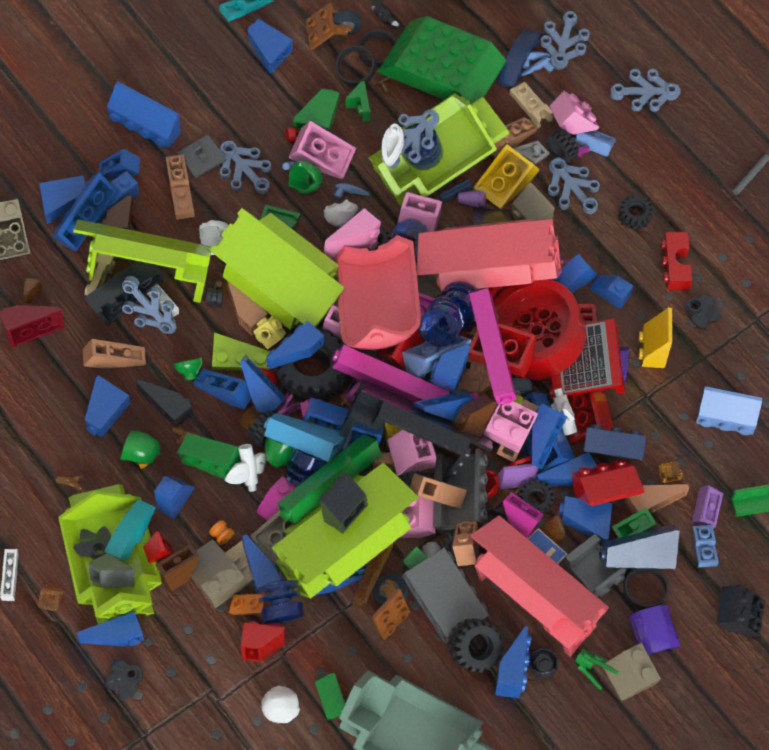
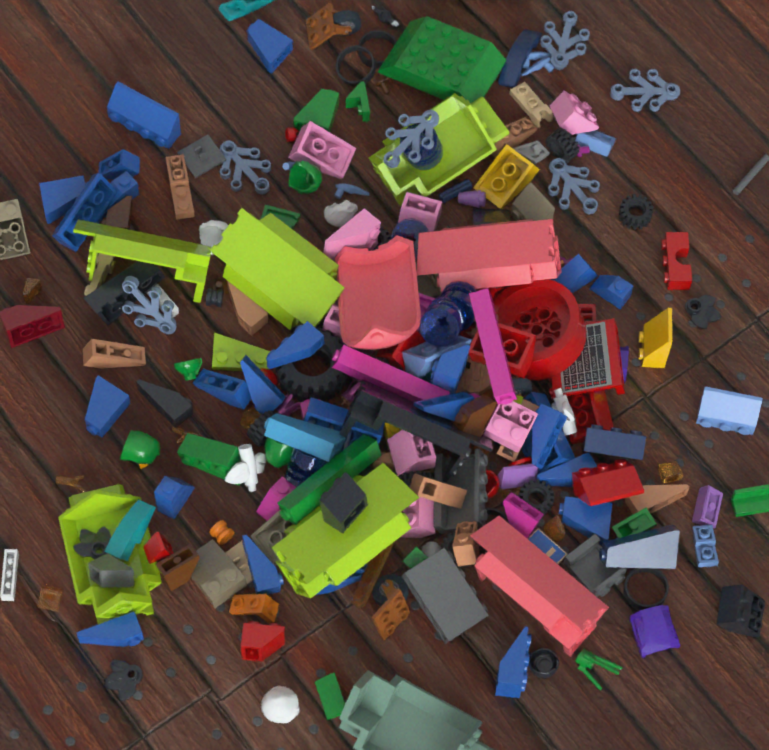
(269, 331): light yellow brick -> none
(280, 601): clear blue wheel -> none
(392, 144): white arm -> none
(490, 648): black tyre -> none
(635, 674): dark tan slope -> none

